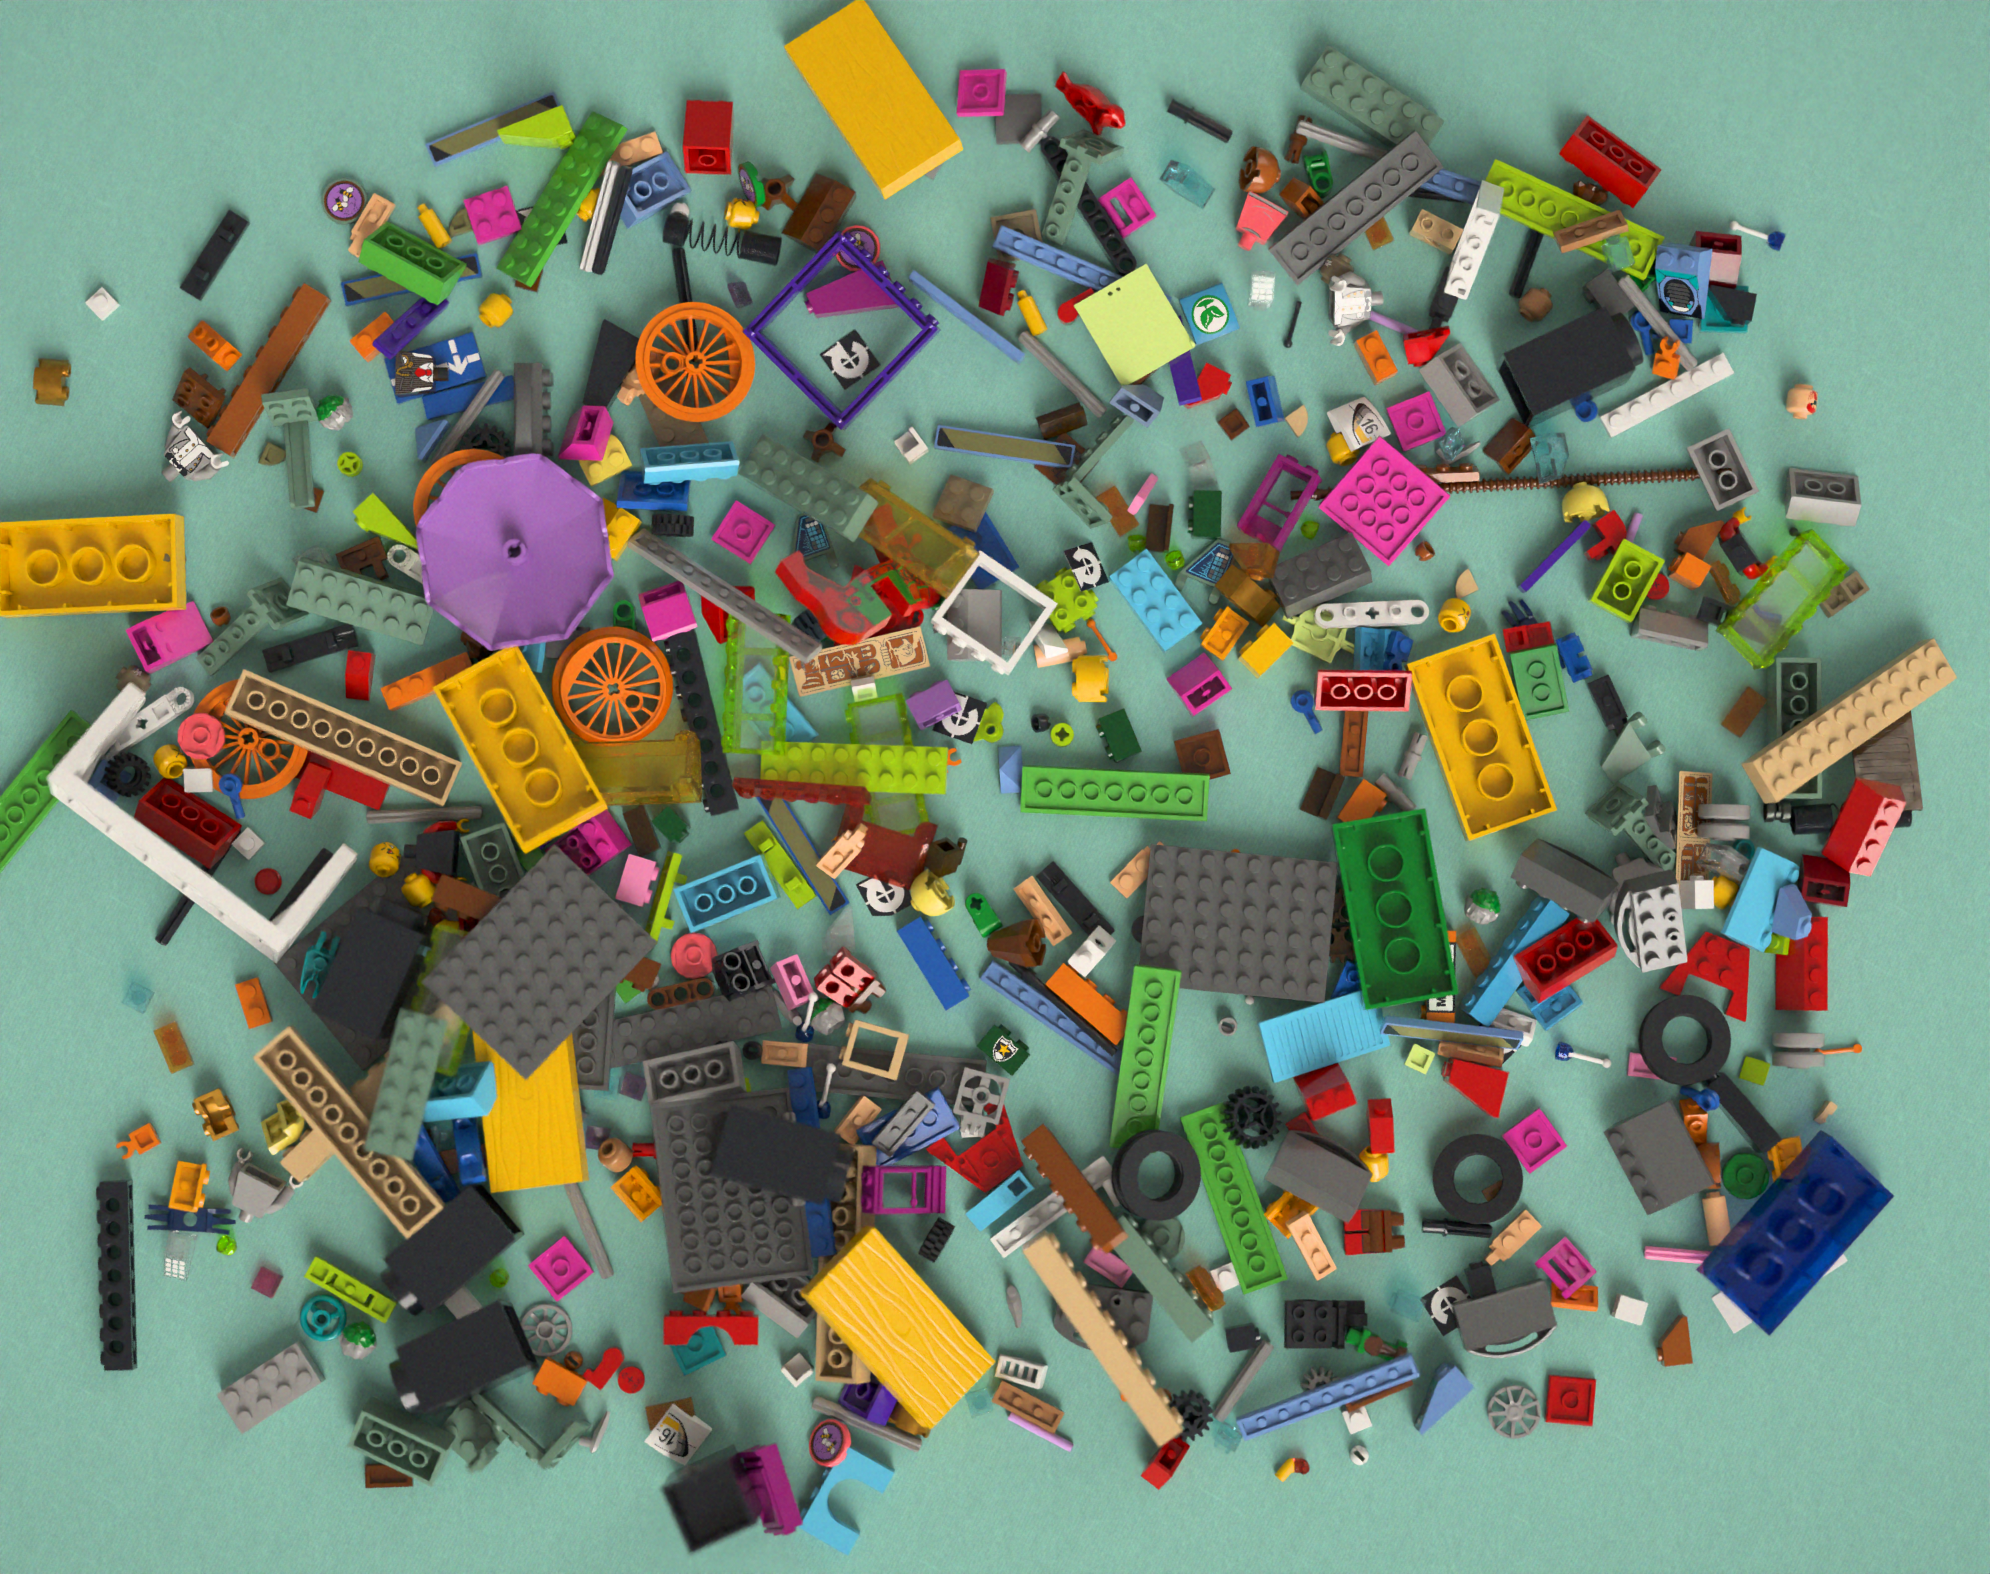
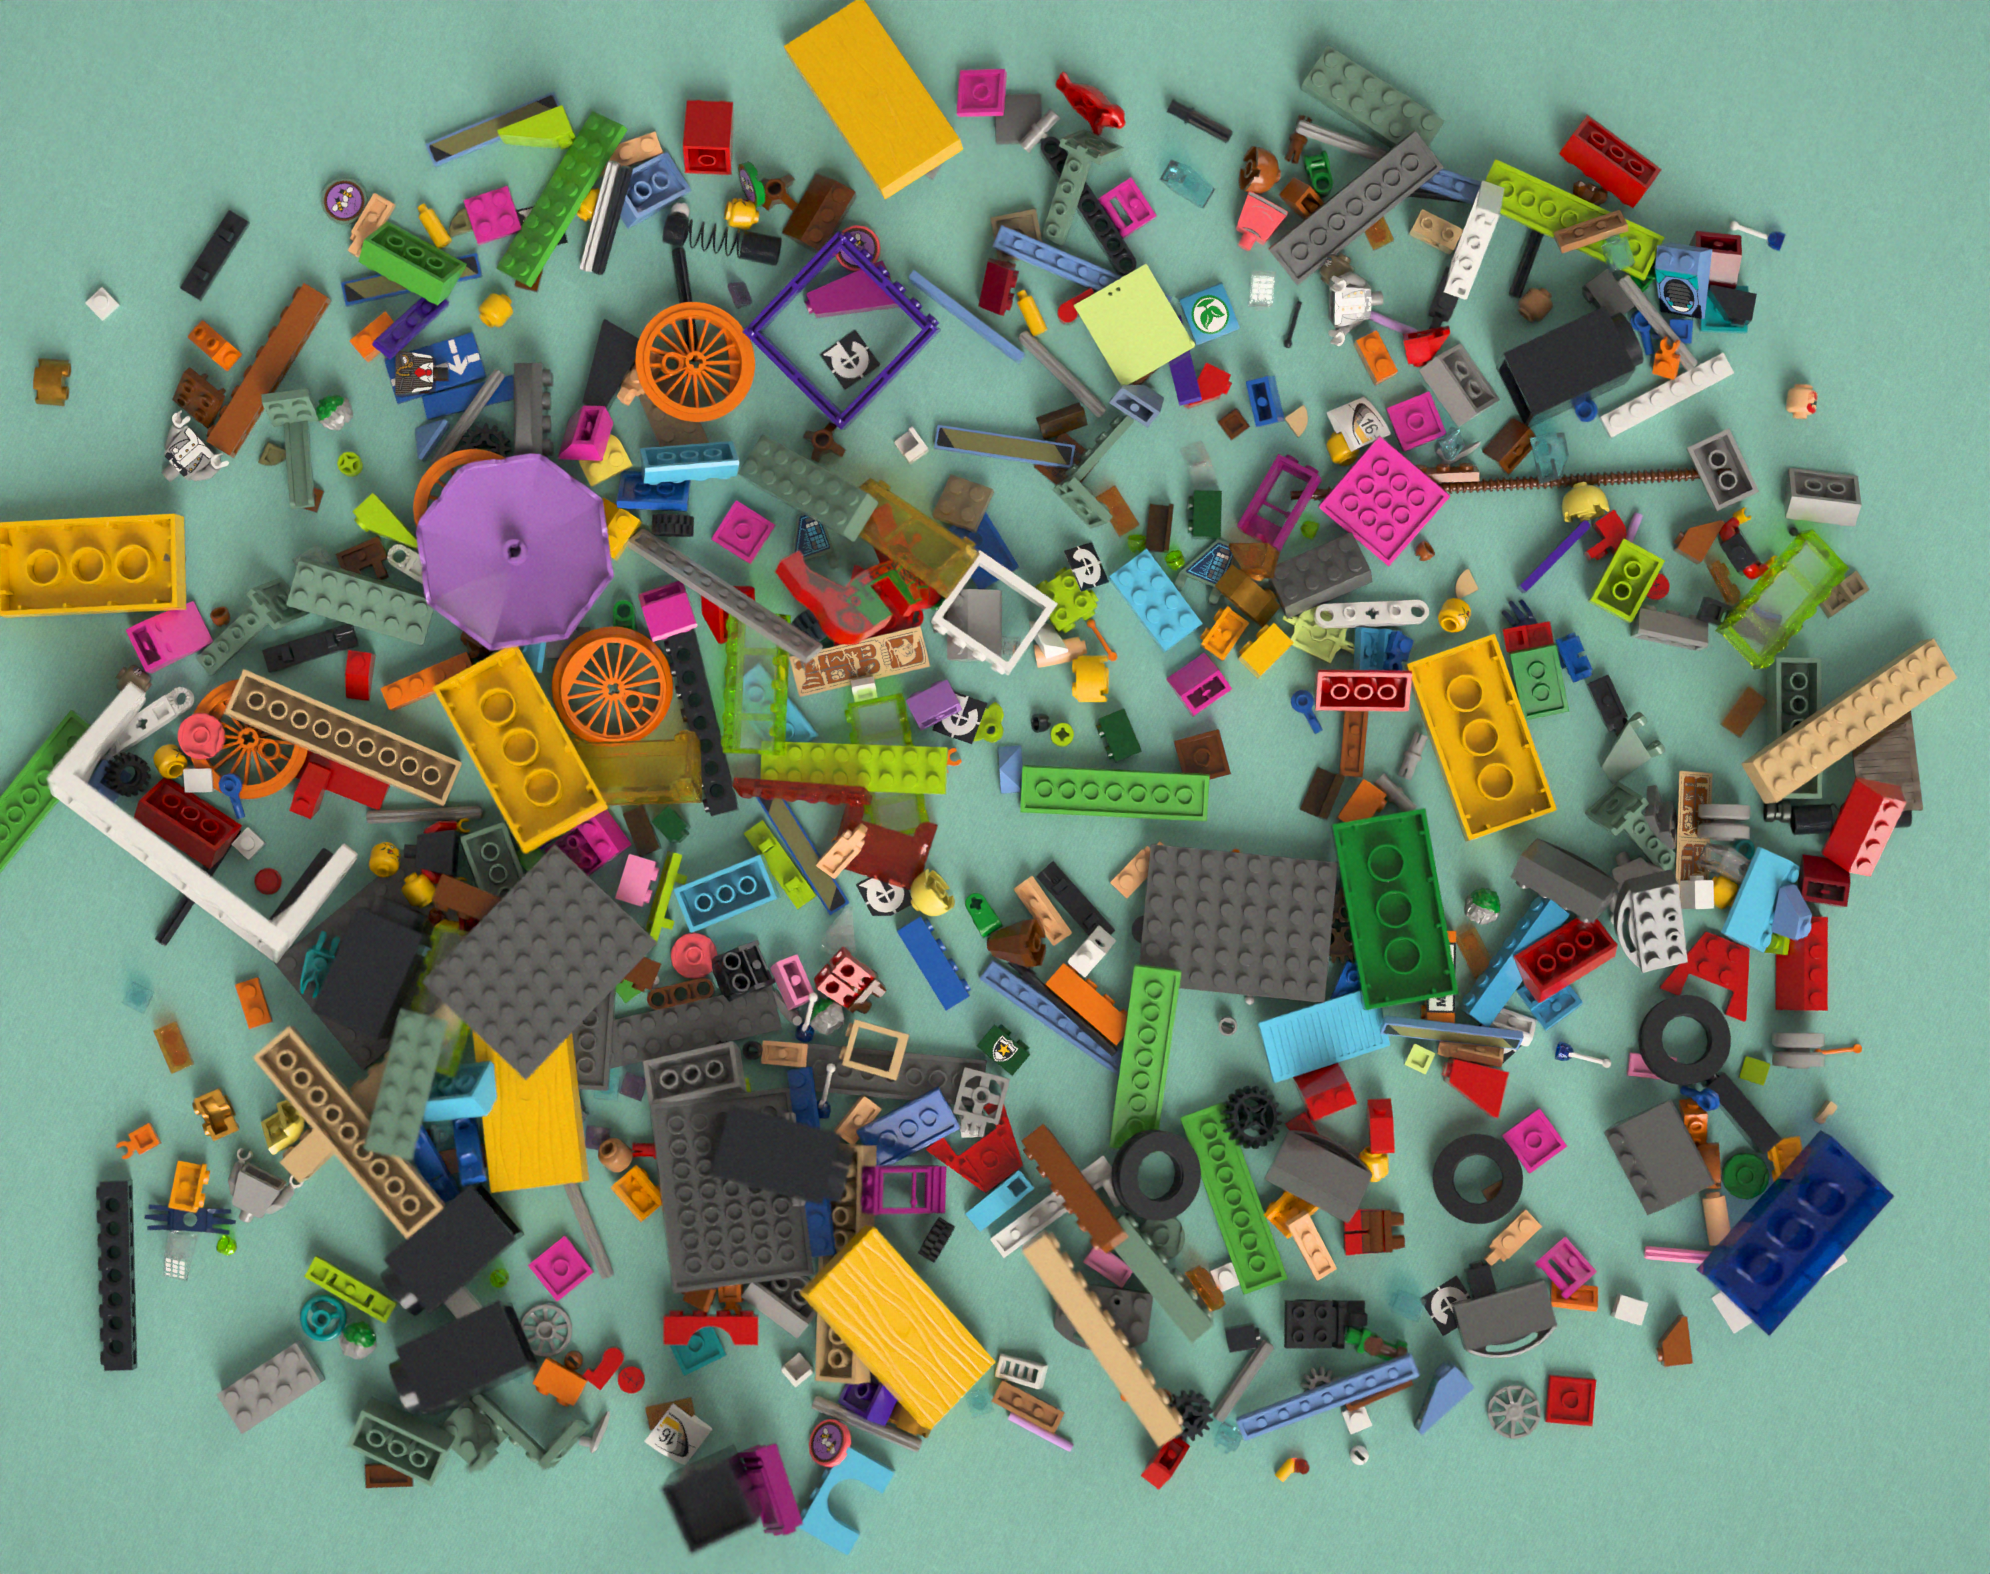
(267, 1282): clear pink plate -> none
(903, 1122): plate -> none
(945, 856): dark brown brick -> none
(1014, 1304): light grey bar -> none
(1143, 494): bright pink tile -> none
(1456, 1228): black axle -> none
(1688, 570): orange brick -> none

